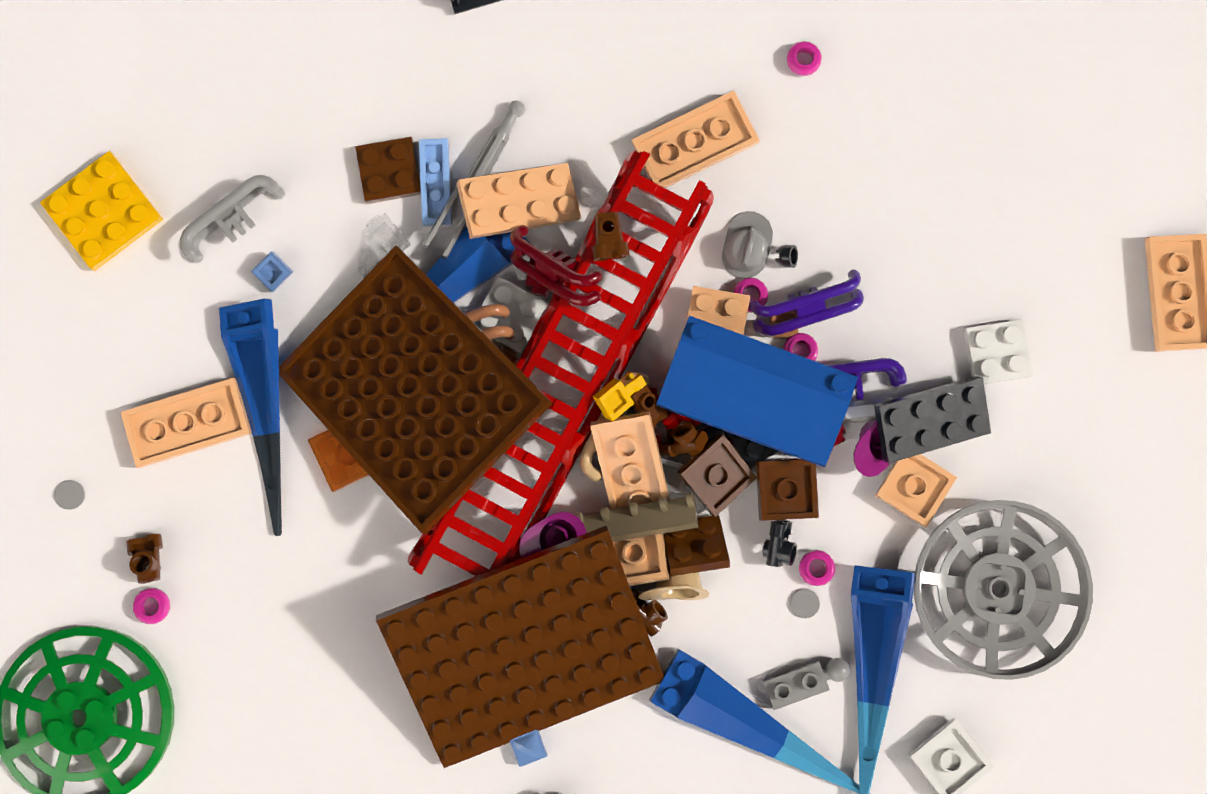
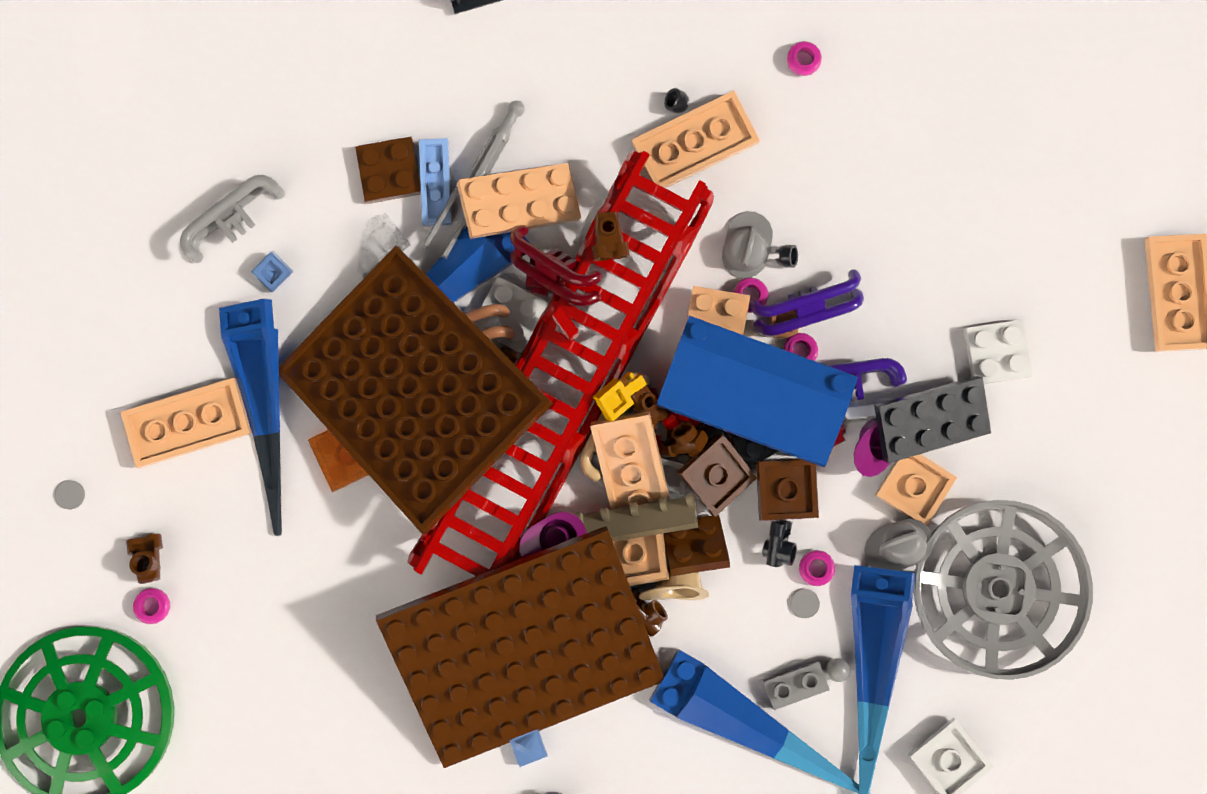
(101, 211): yellow plate -> none
(565, 324): none -> red tile
(676, 95): none -> black hinge
(899, 545): none -> light grey piece

